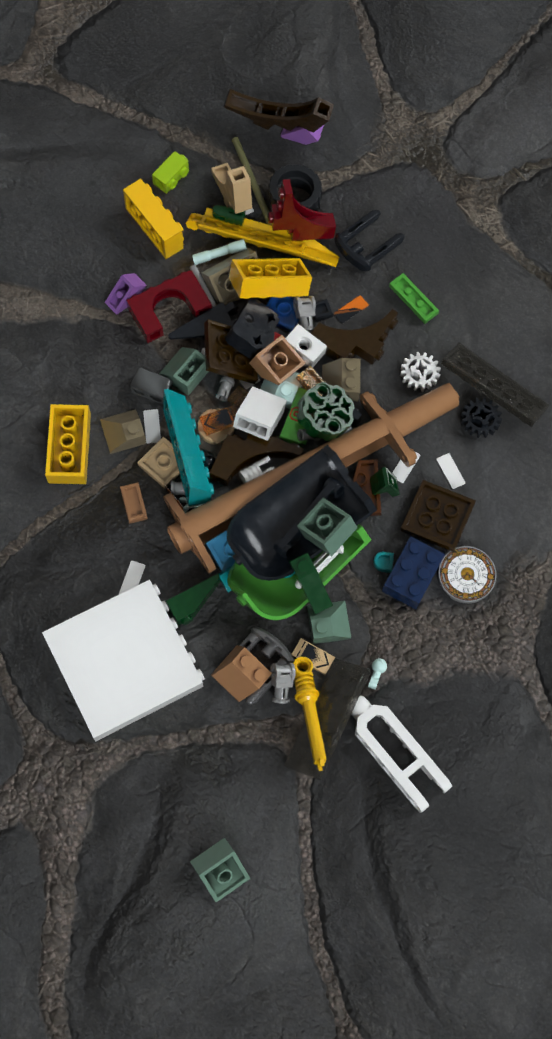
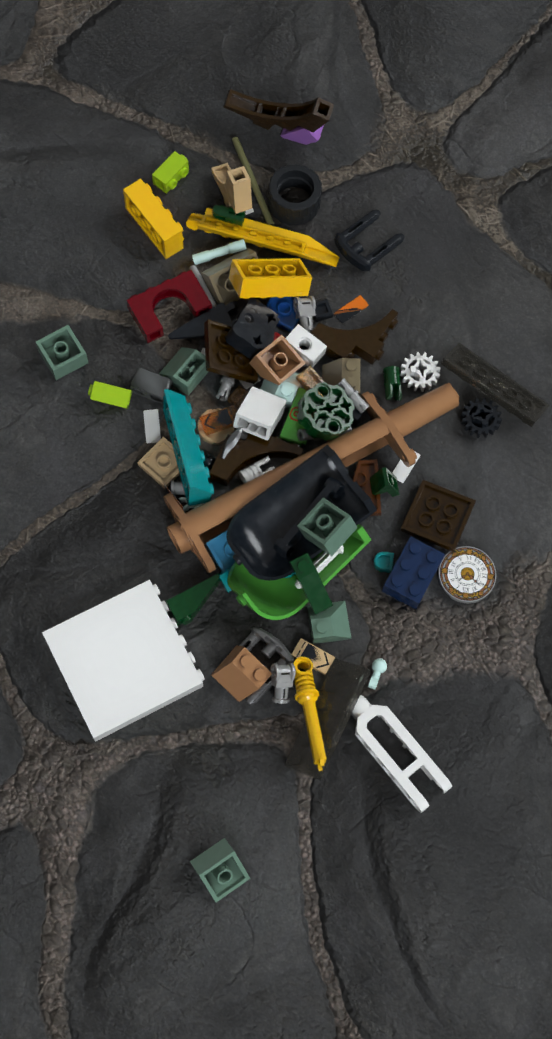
(62, 352): none -> sand green brick
(68, 444): yellow brick -> none
(110, 394): none -> lime brick
(123, 431): dark tan slope -> none
(124, 289): medium lavender slope -> none
(132, 576): white sticker -> none
(133, 503): medium nougat tile -> none
(232, 441): none -> flat silver bar
(299, 220): dark red arch -> none
(353, 394): none -> light grey pin
(392, 383): none -> dark green hinge
(414, 298): bright green plate -> none
(451, 471): white sticker -> none

